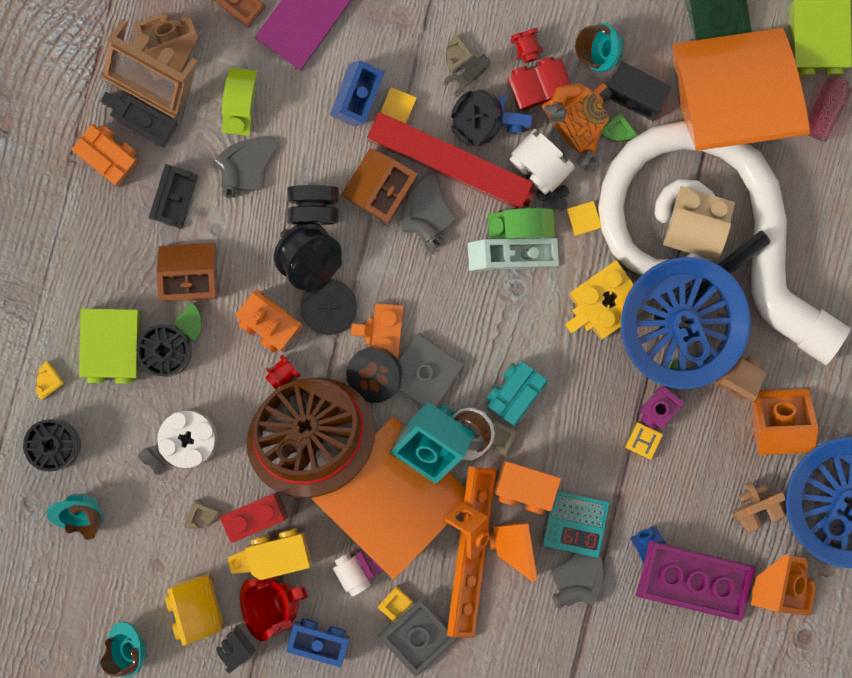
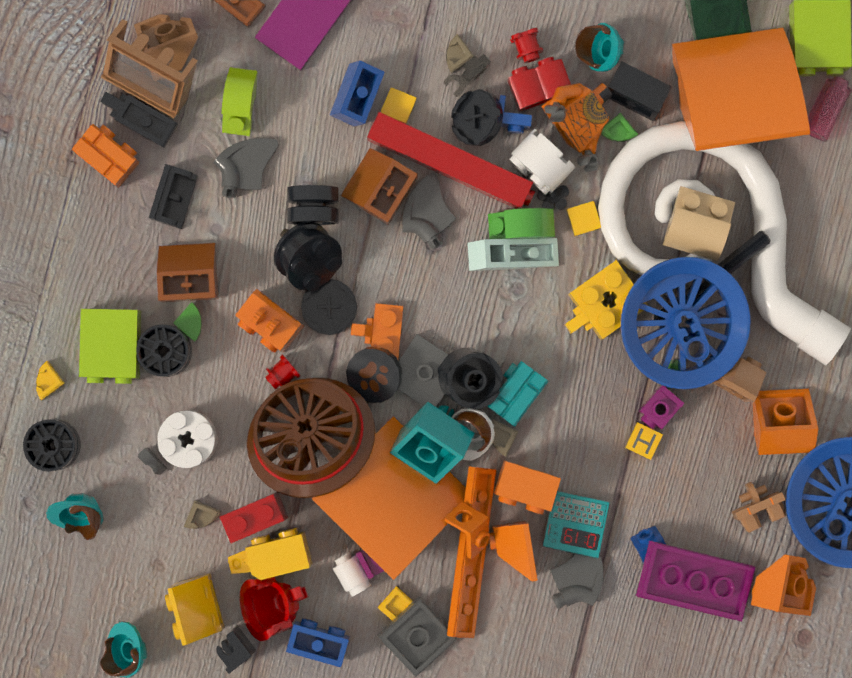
(485, 378): none -> black brick

